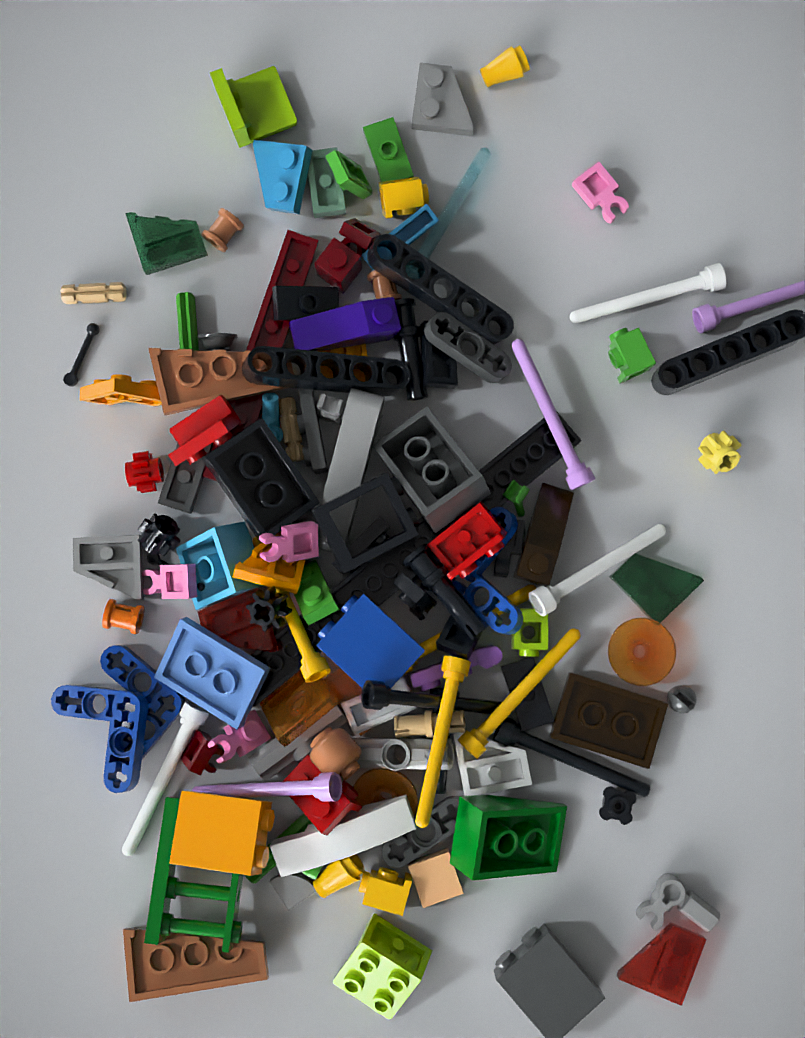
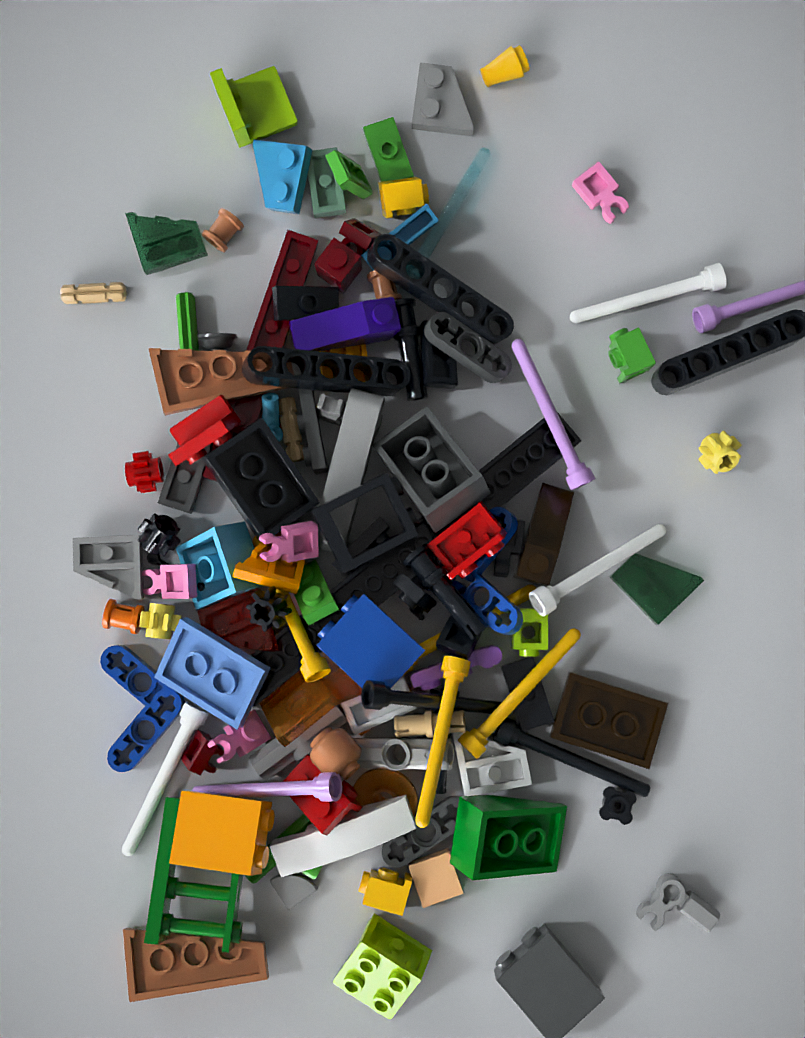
(70, 378): black hinge -> none
(116, 714): blue beam -> none
(121, 389): light orange plate -> none
(159, 621): none -> light yellow gear
(339, 875): yellow cone -> none
(516, 494): bright green hand -> none
(658, 656): clear orange dish -> none
(665, 963): clear red wing -> none
(676, 704): dark grey hinge -> none

